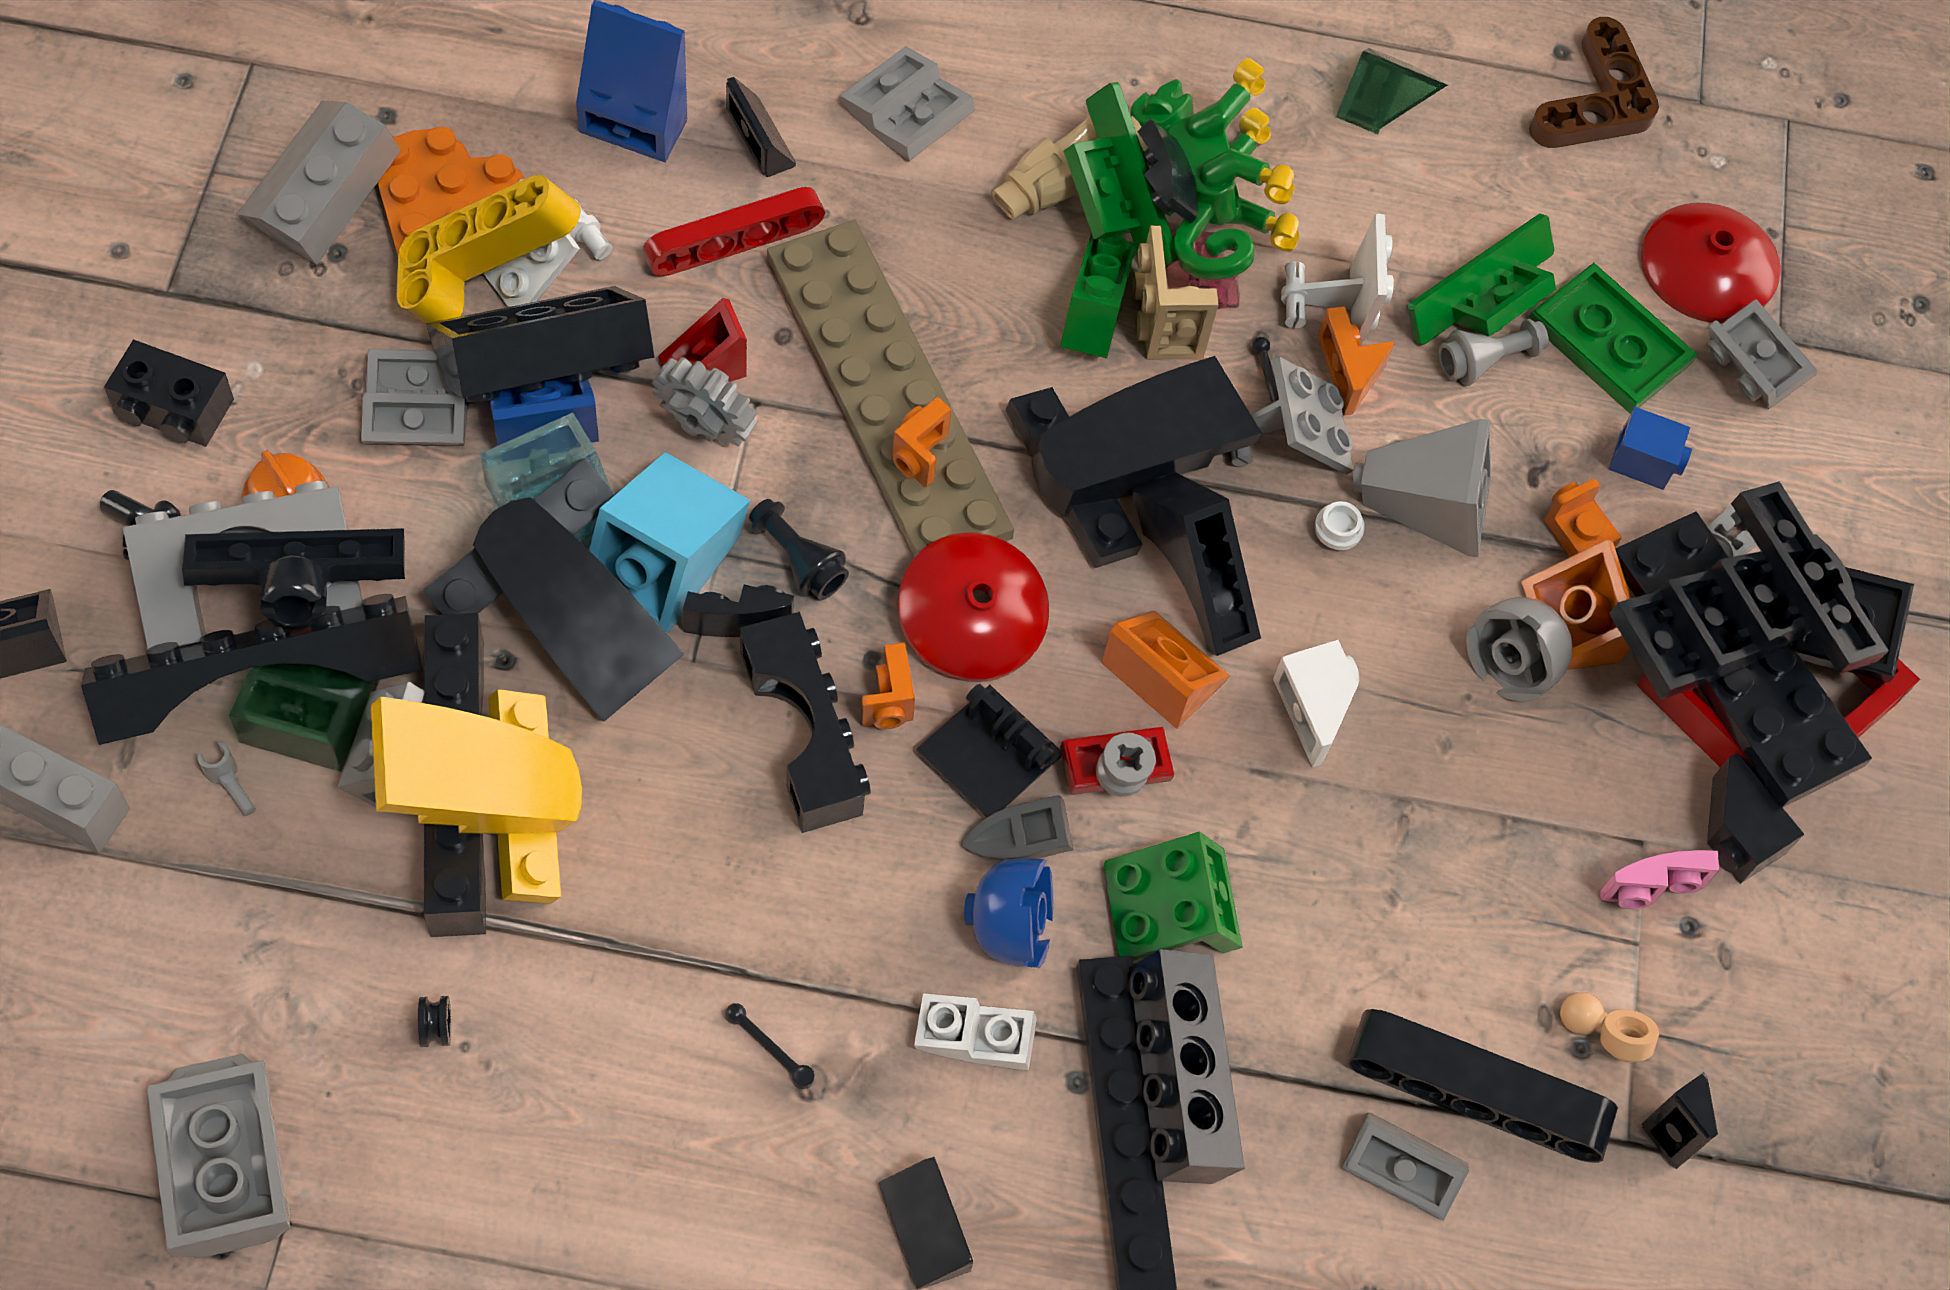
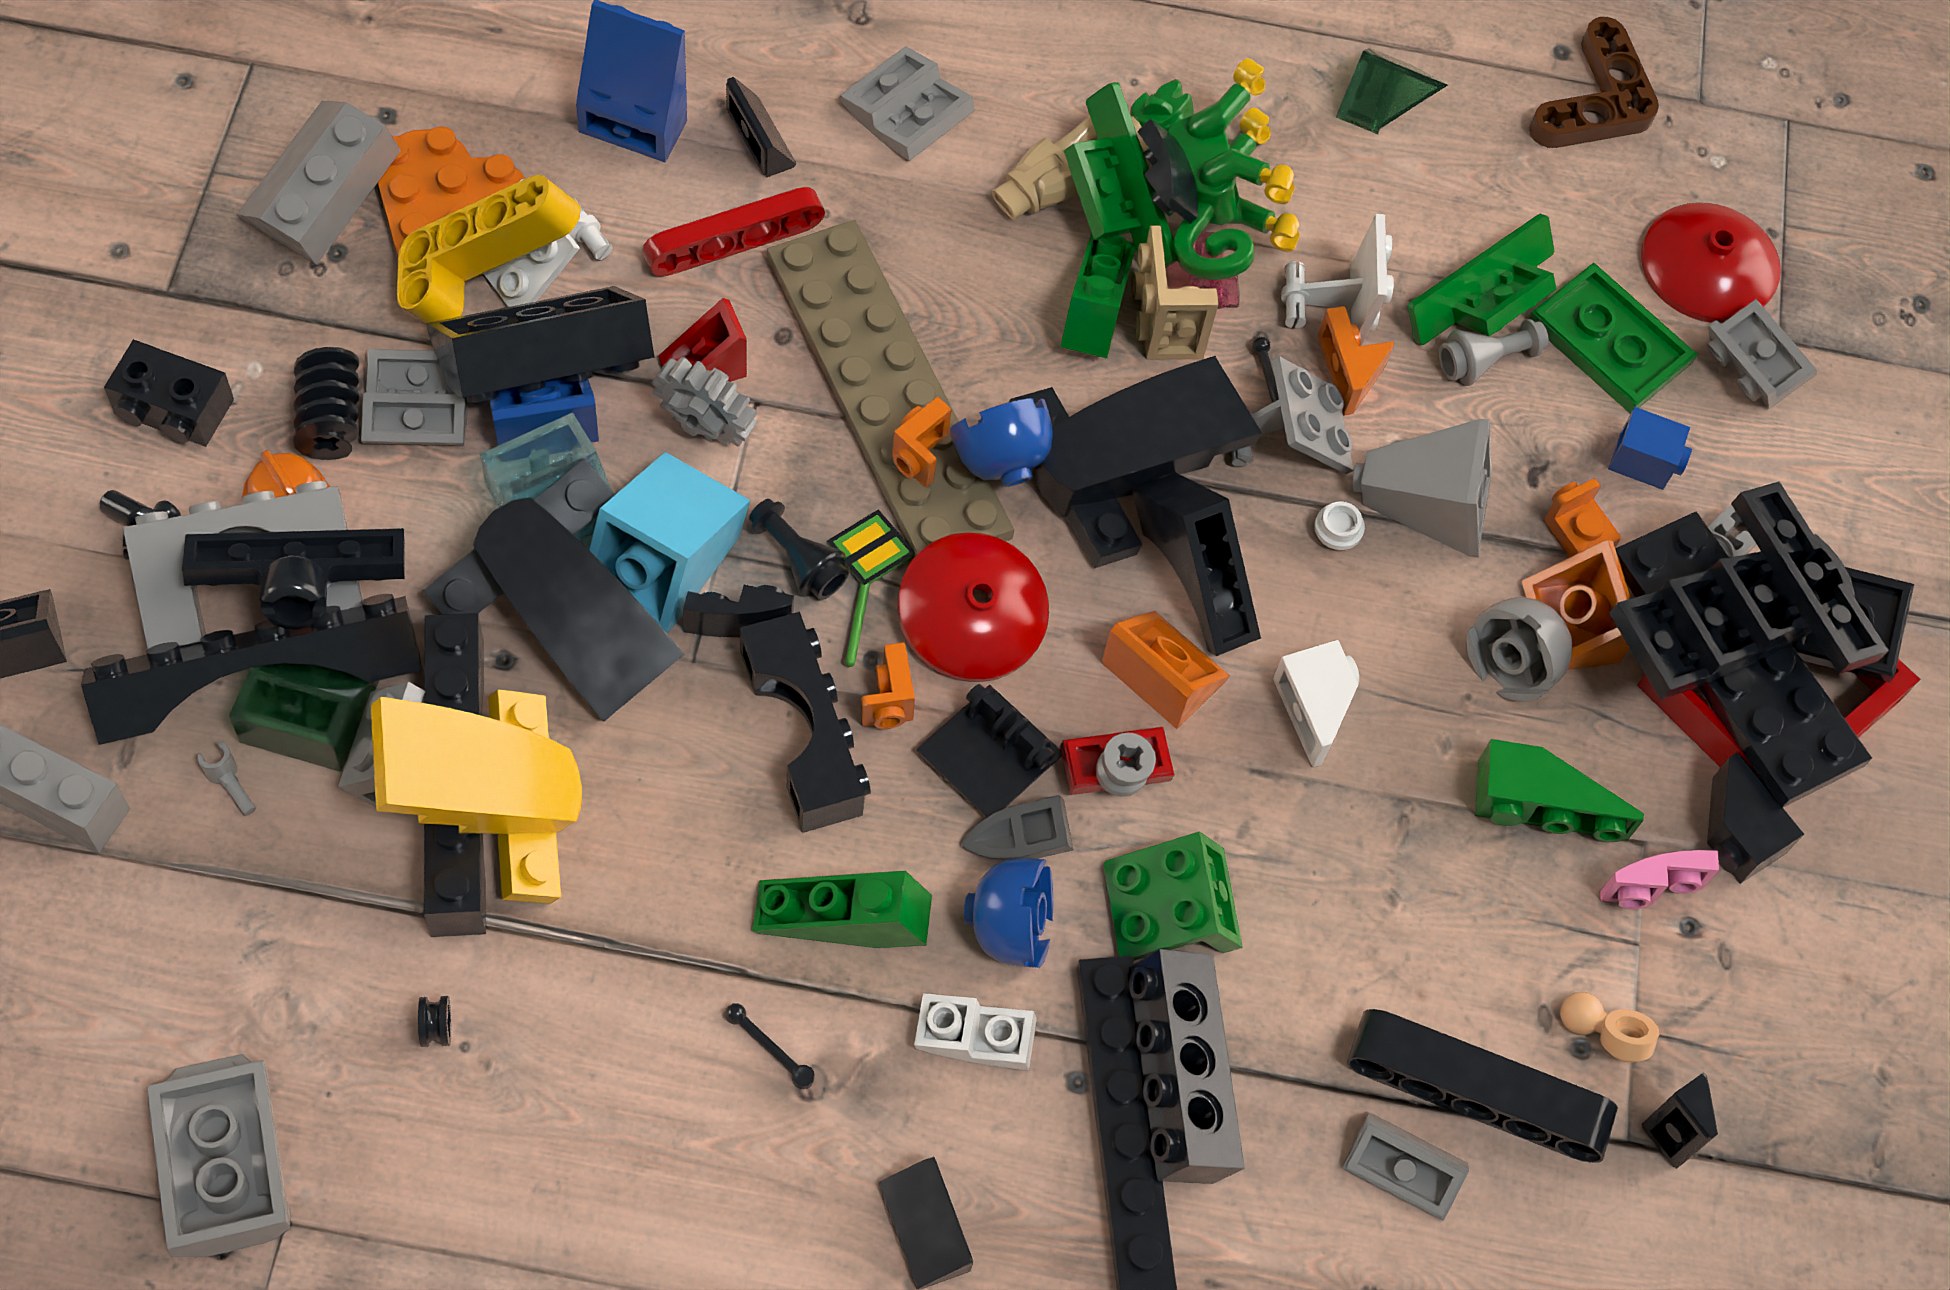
(326, 403): none -> black piece
(846, 909): none -> green slope
(871, 552): none -> piece
(1005, 441): none -> blue cylinder
(1540, 789): none -> green slope

